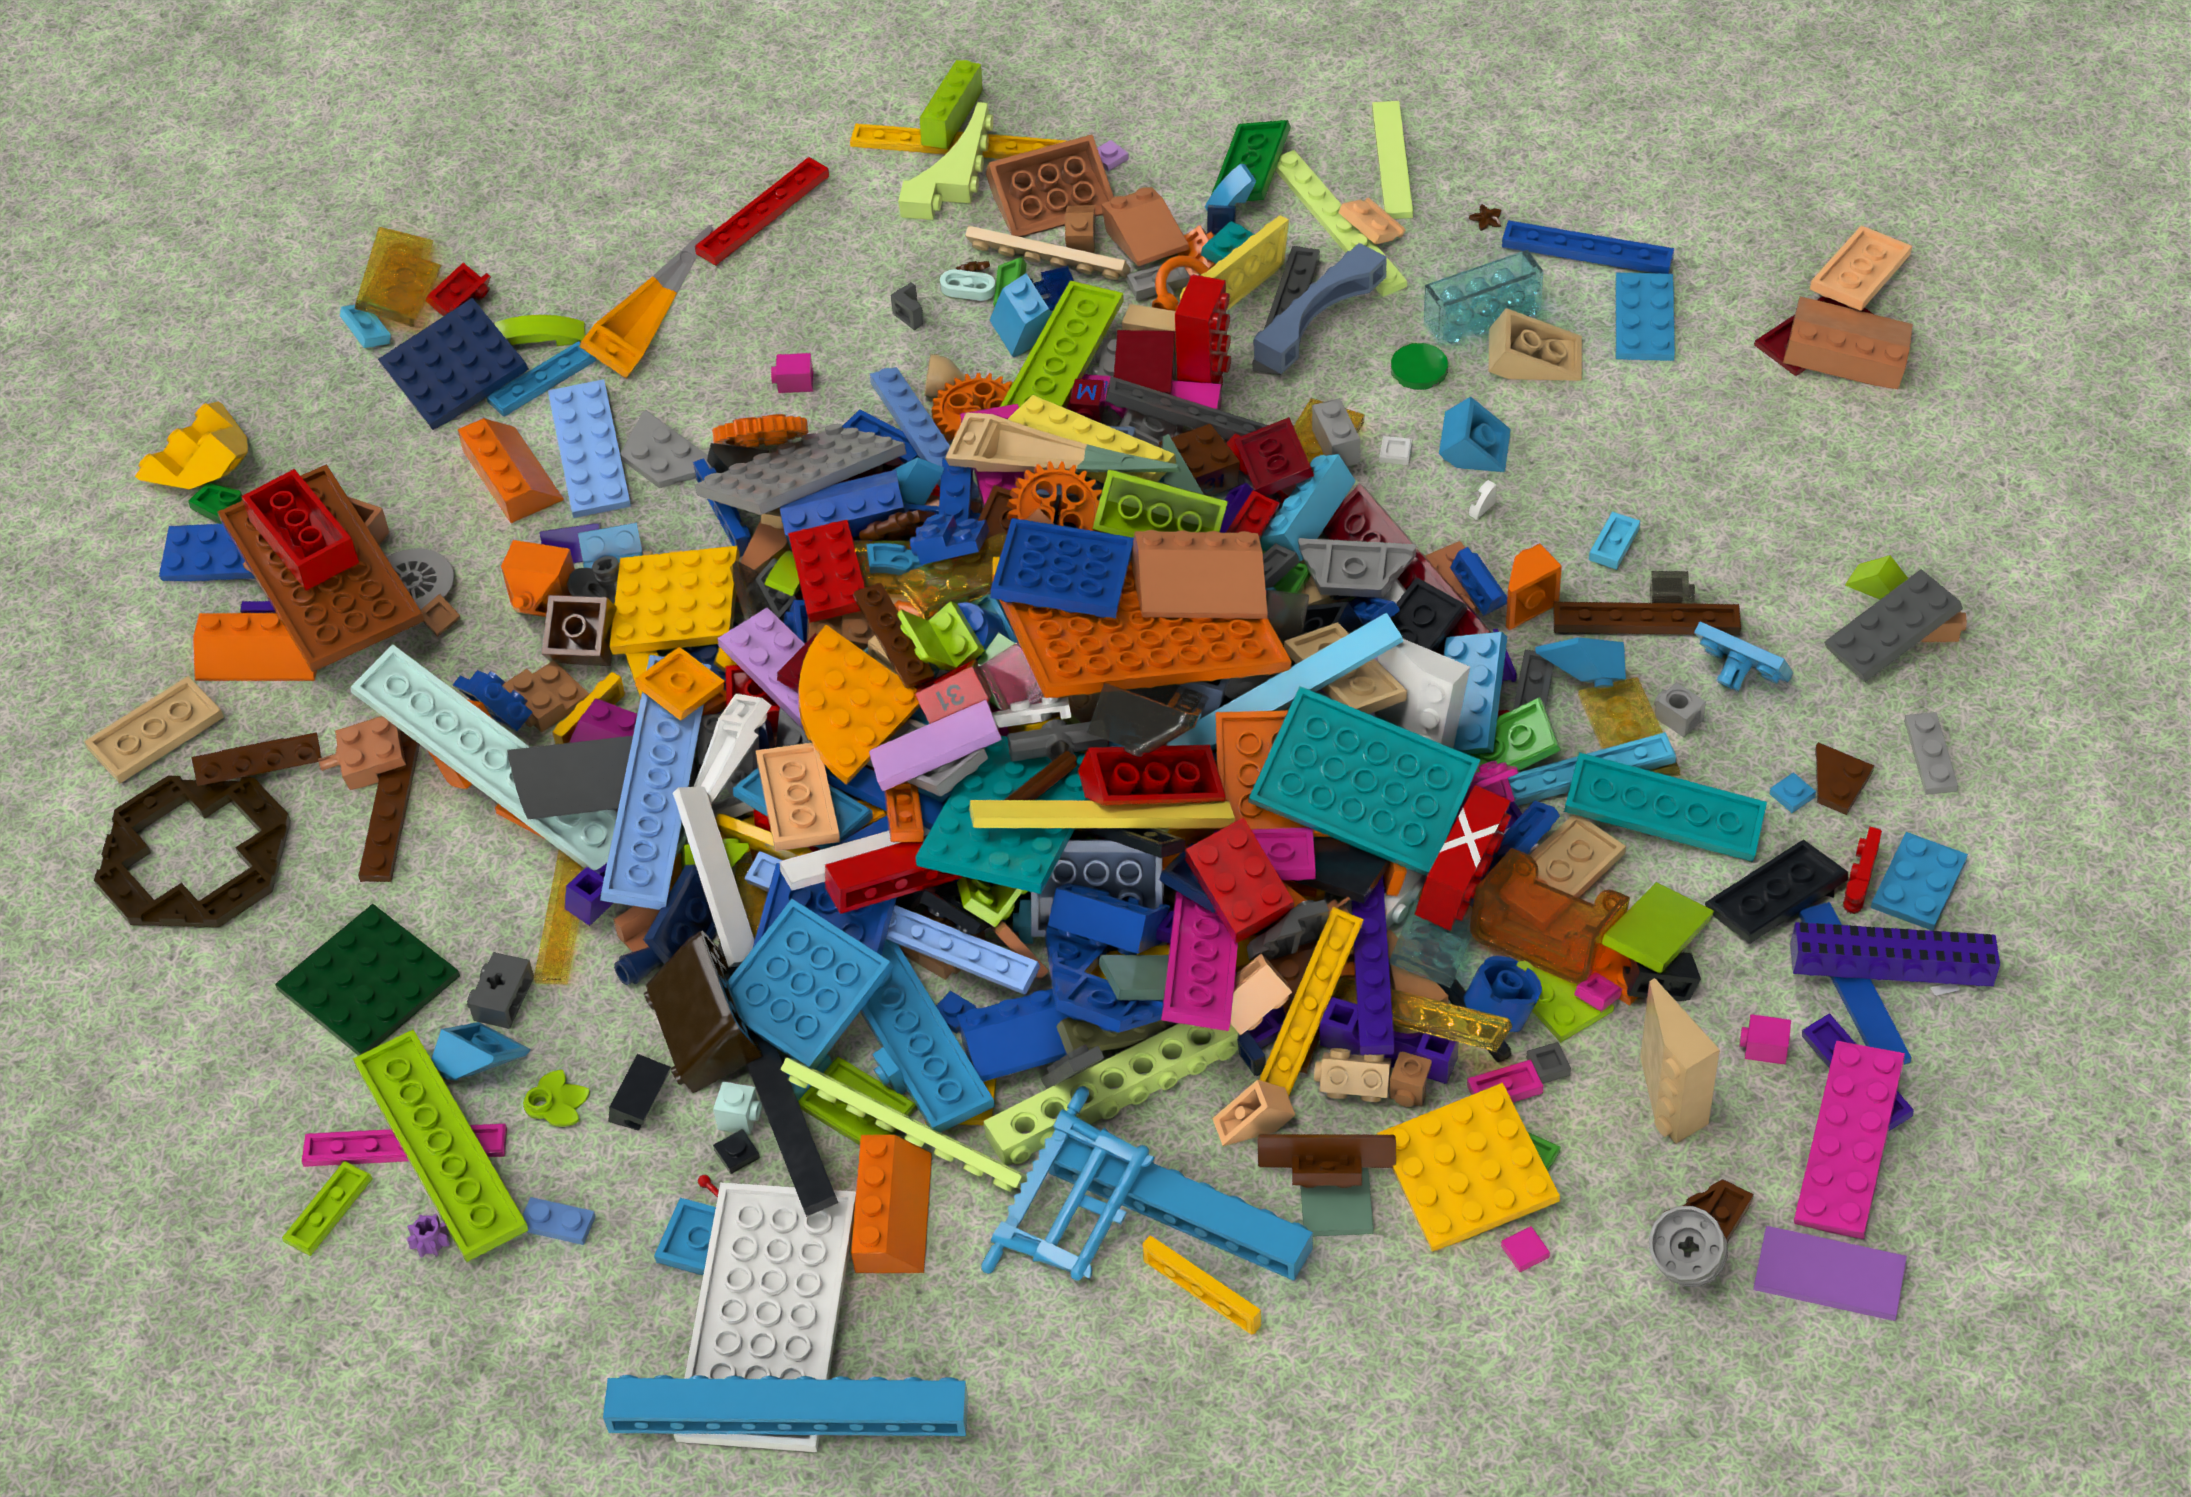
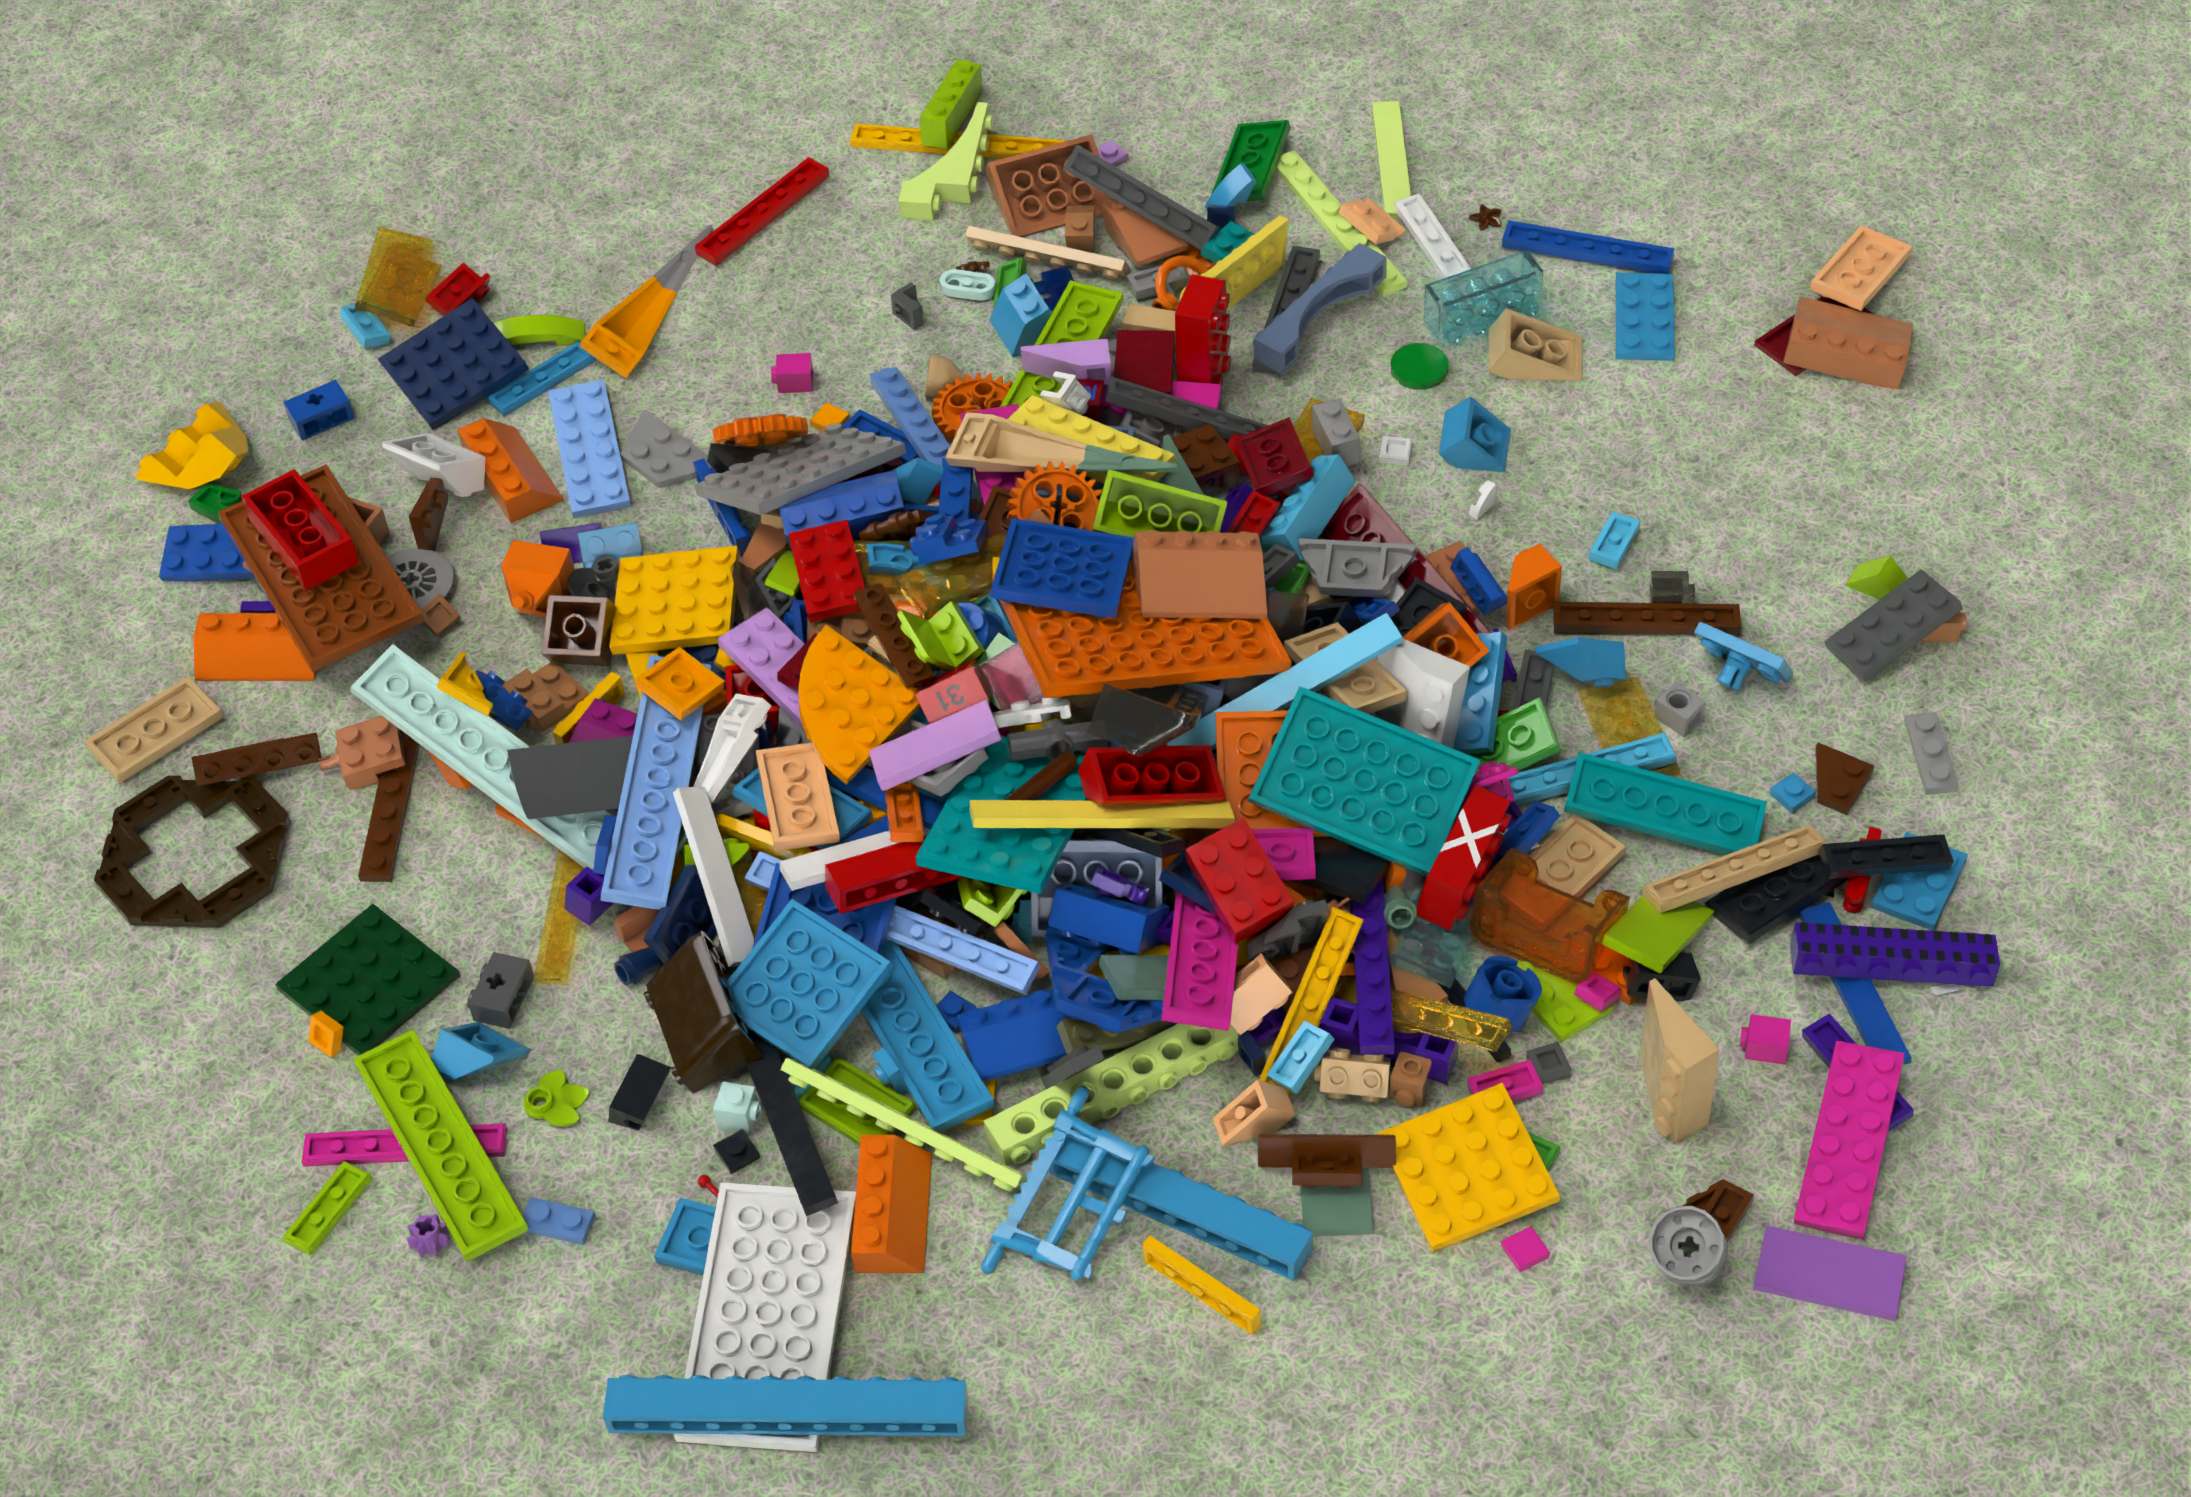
(318, 410): none -> blue brick
(325, 1033): none -> light orange plate
(428, 514): none -> reddish brown wing
(438, 458): none -> white slope
(464, 685): none -> yellow tile
(603, 844): none -> blue tile
(828, 415): none -> light orange tile
(1070, 396): none -> white window
(1081, 358): none -> lavender slope
(1110, 884): none -> dark purple plate
(1140, 197): none -> dark grey plate
(1300, 1057): none -> medium azure plate
(1399, 908): none -> sand green cone
(1431, 236): none -> white tile
(1448, 635): none -> orange slope
(1733, 868): none -> tan tile
(1885, 856): none -> black plate

